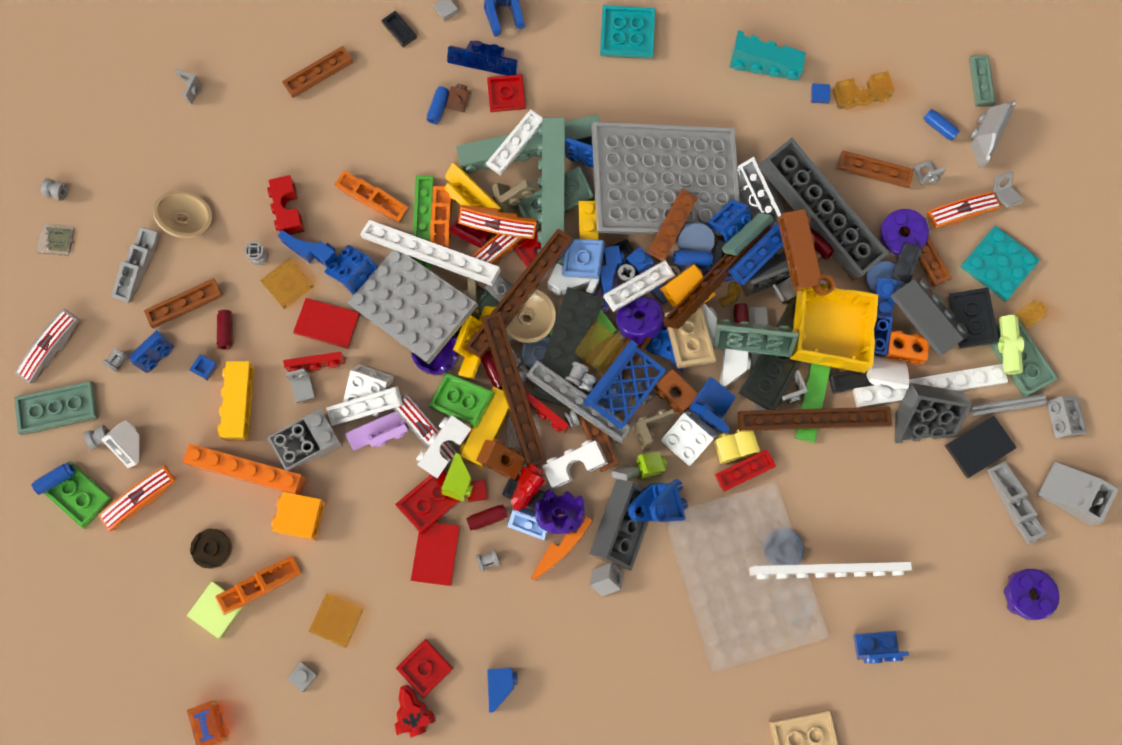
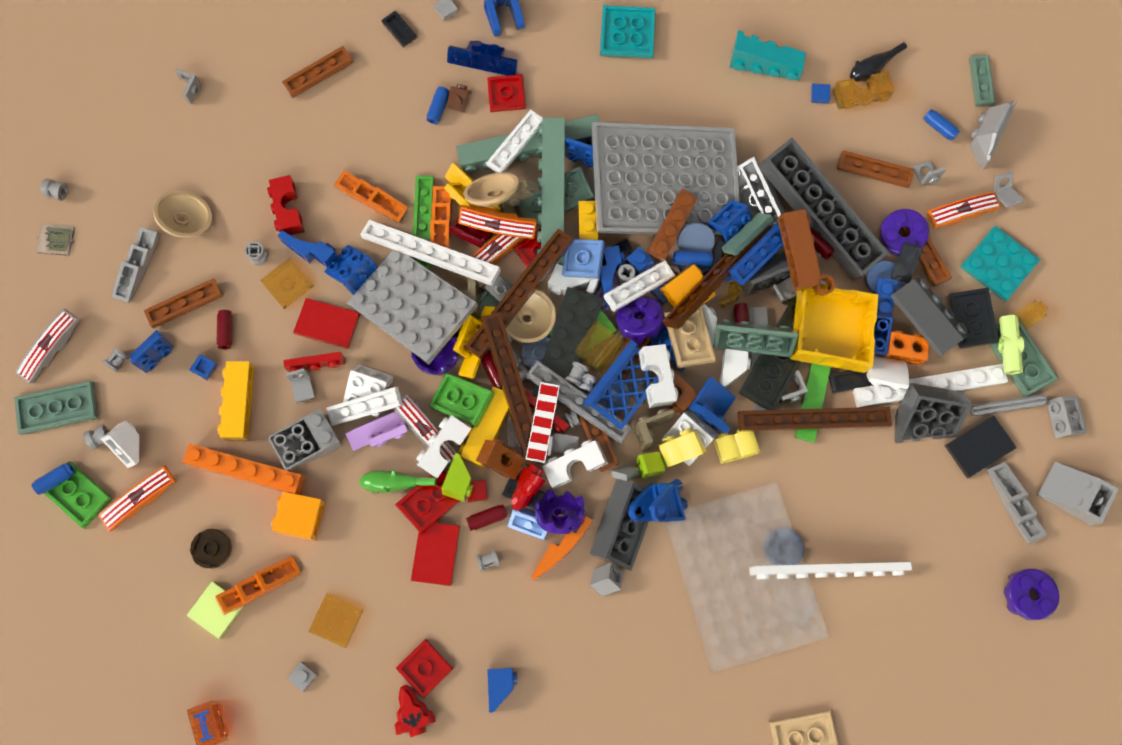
(392, 481): none -> bright green piece
(491, 189): none -> tan dish
(542, 422): none -> tile
(562, 442): none -> light grey bracket
(657, 360): none -> white arch
(681, 447): none -> light yellow brick
(745, 470): red plate -> none
(874, 63): none -> black piece
(875, 646): blue bracket -> none

